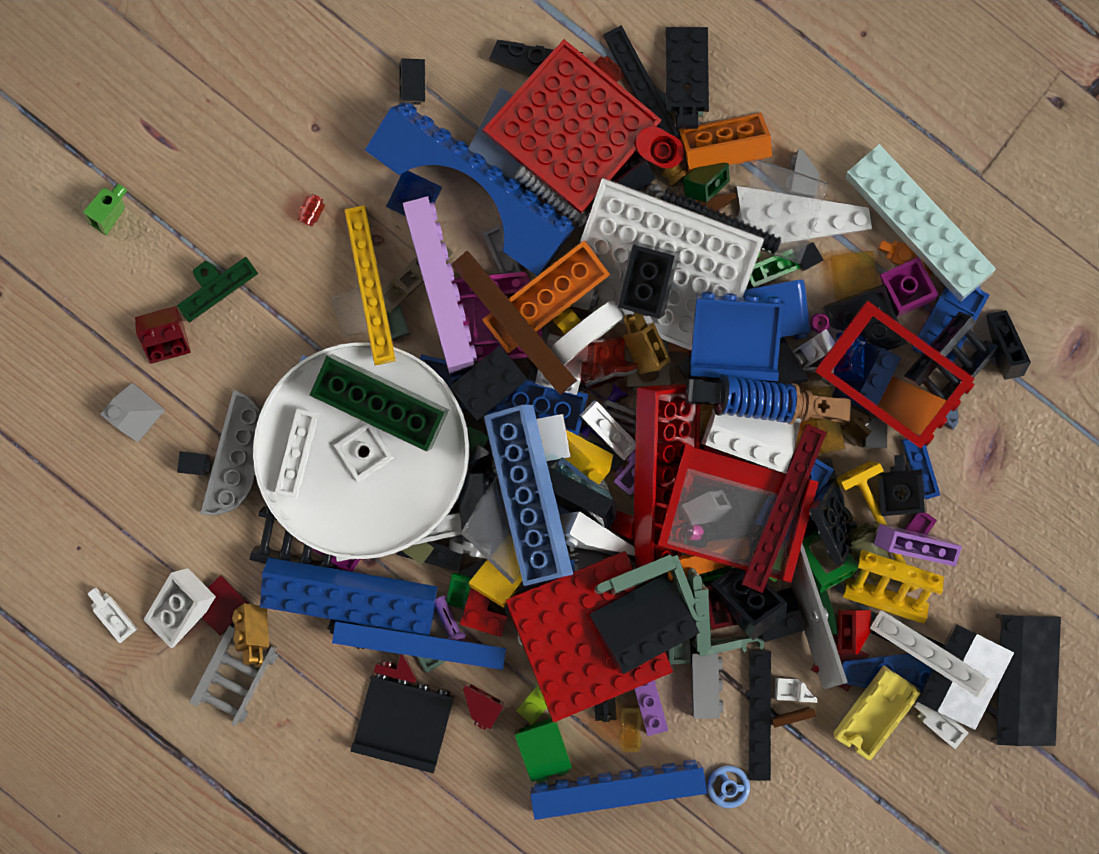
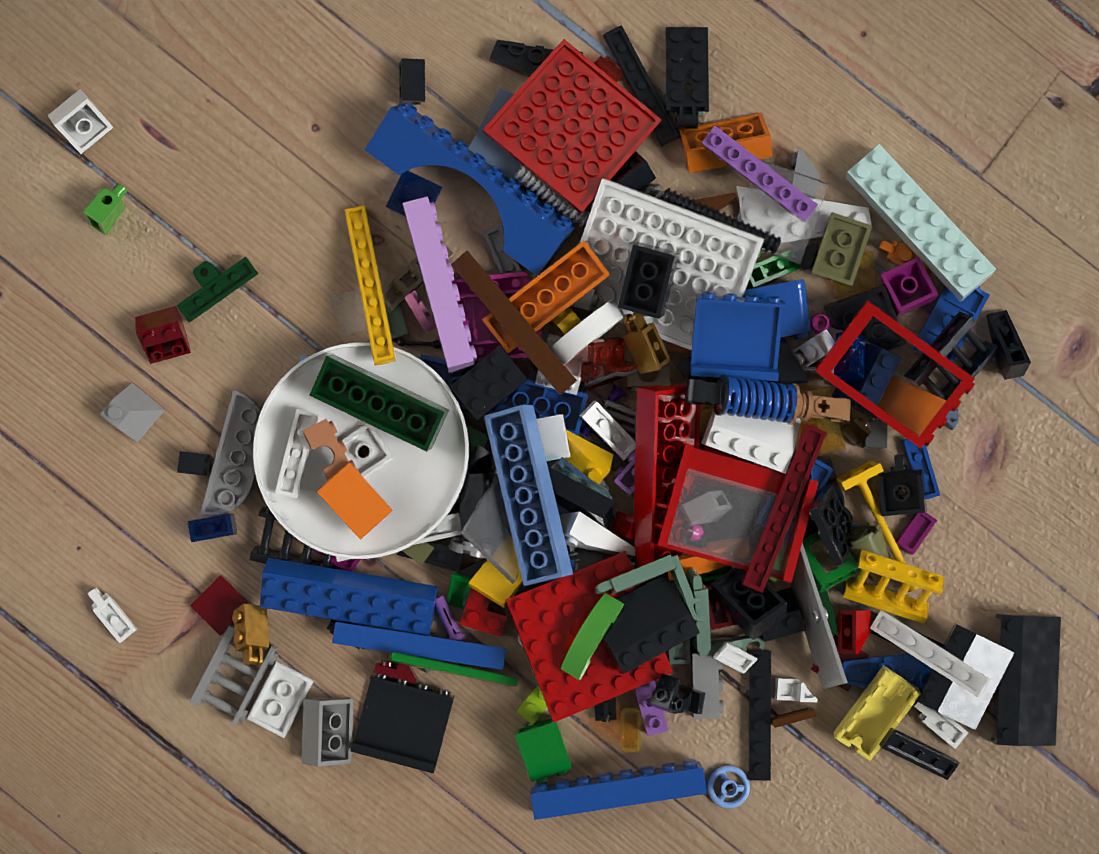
(80, 121): none -> white slope
(178, 606): white slope -> none
(212, 527): none -> clear blue brick
(280, 699): none -> white tile
(311, 210): clear red brick -> none
(324, 435): none -> nougat arch
(327, 731): none -> light grey slope
(354, 500): none -> orange tile
(420, 311): none -> bright pink plate
(436, 344): none -> black hinge
(453, 669): none -> green tile
(482, 706): dark red slope -> none
(590, 635): none -> bright green slope
(659, 147): red piece -> none
(667, 696): none -> black tile
(674, 174): pearl gold wheel -> none
(706, 181): dark green slope -> none
(734, 657): none -> white tile
(759, 174): none -> medium lavender brick
(841, 249): none -> olive plate
(917, 545): medium lavender brick -> none
(919, 753): none -> black tile

